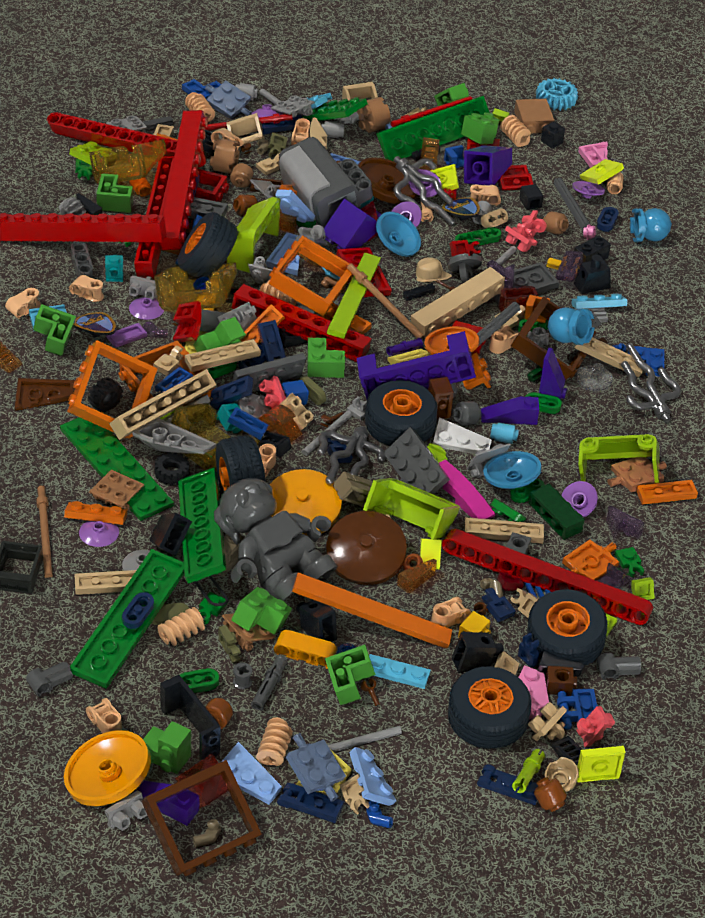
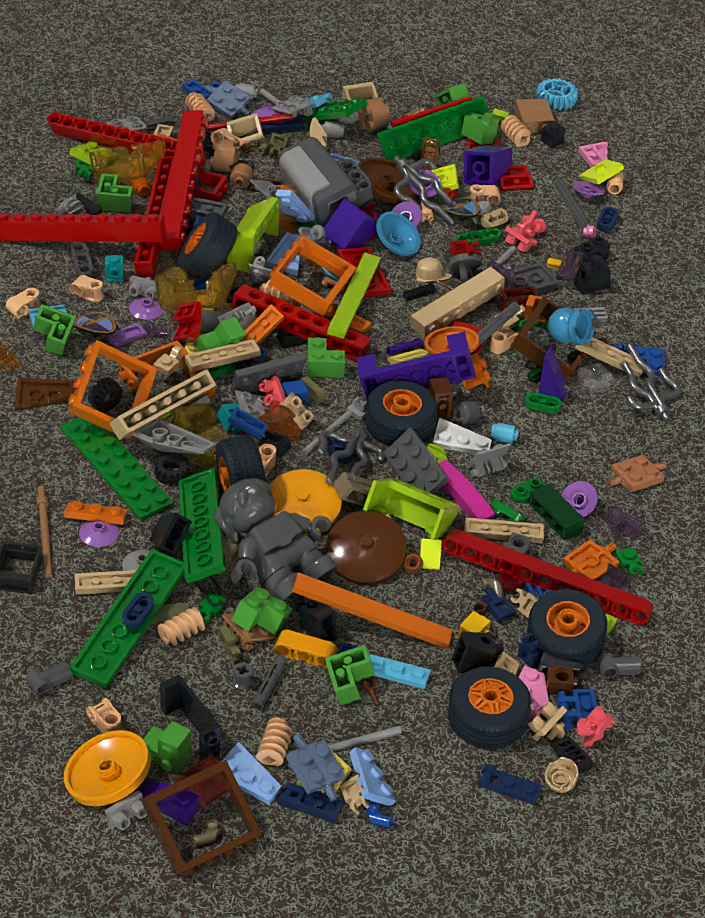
(116, 489): medium nougat hinge -> none
(173, 378): blue tile -> none
(198, 677): green plate -> none
(220, 710): dark orange head -> none
(231, 392): dark blue plate -> none
(244, 202): dark orange head -> none
(268, 165): tan plate -> none
(271, 340): dark blue plate -> none
(301, 131): light nougat piece -> none
(327, 419): reddish brown hand -> none
(361, 277): medium nougat bar -> none
(416, 576): clear orange slope -> none
(450, 613): light nougat piece -> none
(454, 155): blue panel -> none
(512, 470): dark azure dish -> none
(513, 411): dark purple slope -> none
(530, 767): lime pin -> none
(531, 197): black brick -> none
(550, 794): dark orange head -> none
(556, 222): medium nougat head -> none
(599, 301): medium azure plate -> none
(600, 763): neon yellow plate -> none
(619, 447): lime windscreen -> none
(643, 588): lime tile -> none
(651, 224): dark azure tile -> none
(667, 492): orange plate -> none

